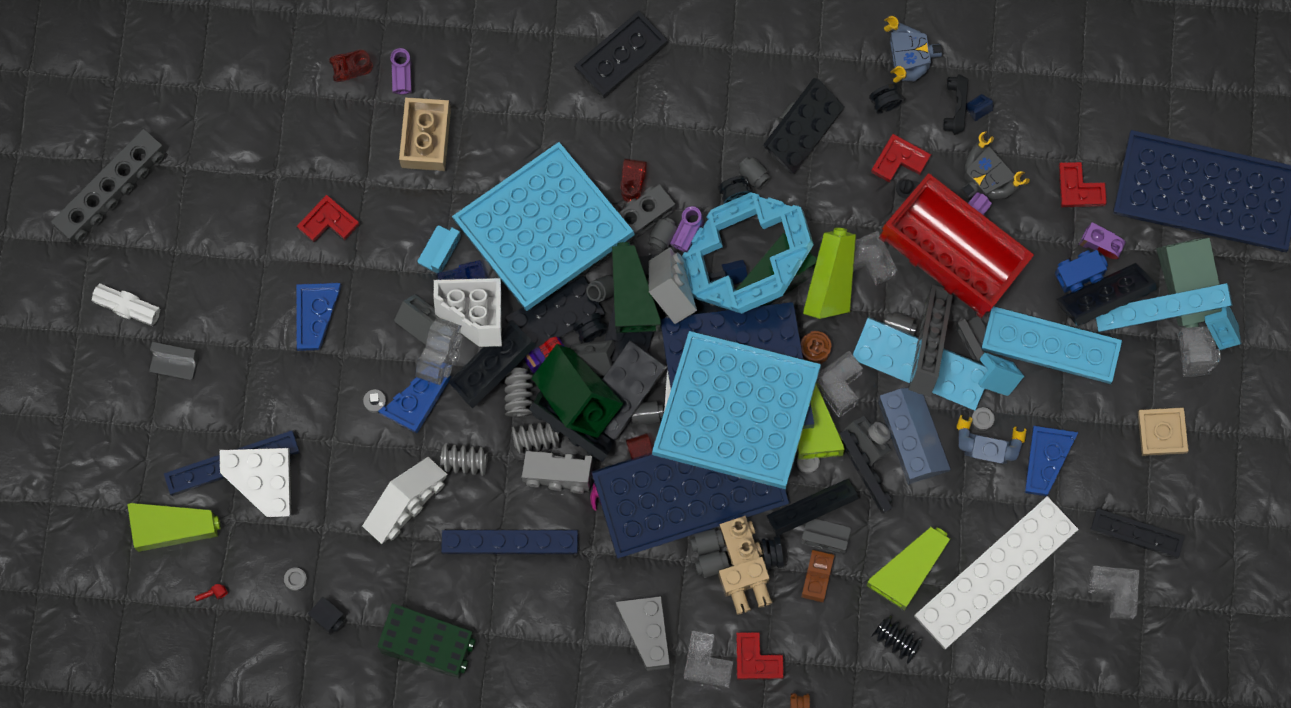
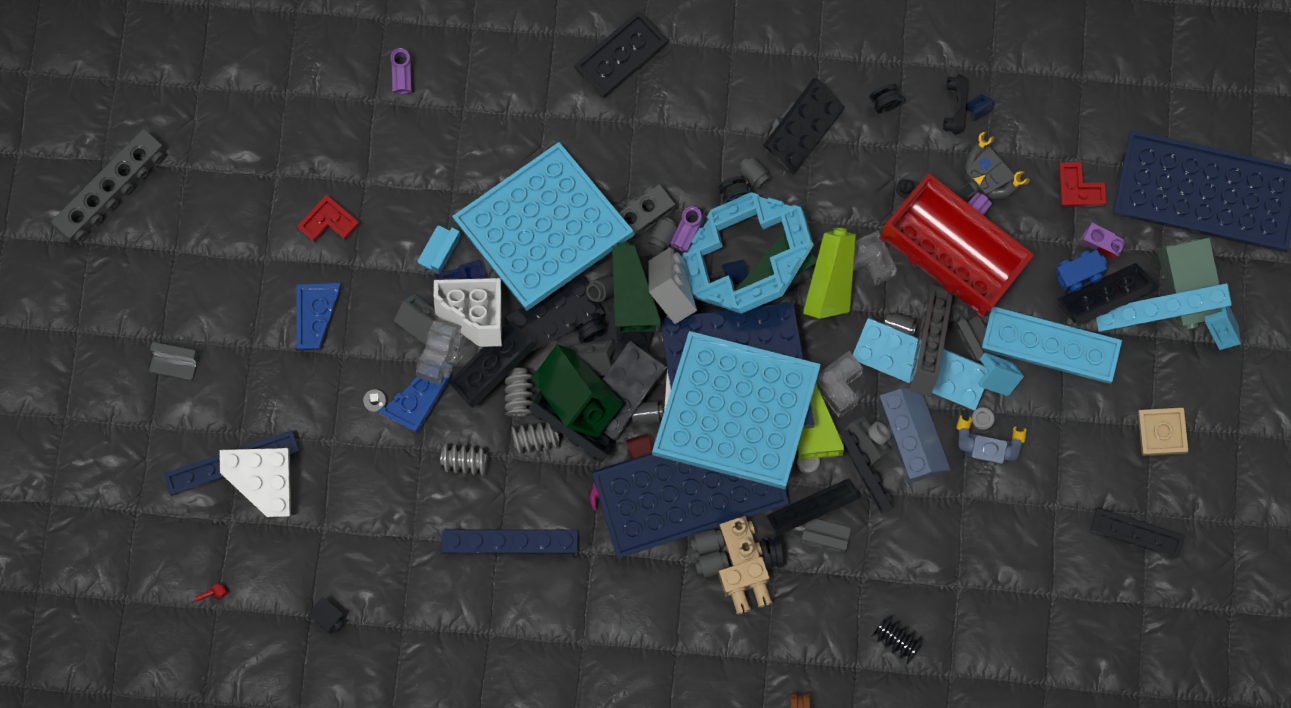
(125, 304): white piece -> none
(166, 526): lime slope -> none
(295, 579): light grey tile -> none
(349, 66): clear red piece -> none
(404, 499): white brick -> none
(425, 134): tan brick -> none
(426, 641): dark green slope -> none
(539, 354): leg -> none
(557, 471): light grey wedge -> none
(632, 177): clear red piece -> none
(647, 629): light grey wedge -> none
(701, 666): clear brick -> none
(752, 664): red plate -> none
(816, 347): dark orange wheel -> none
(817, 576): dark orange slope -> none
(898, 153): red plate -> none
(907, 571): lime slope -> none
(909, 51): sand blue torso -> none
(996, 573): white plate -> none
(1046, 456): blue wing -> none
(1121, 585): clear brick -> none
(1198, 351): clear brick -> none

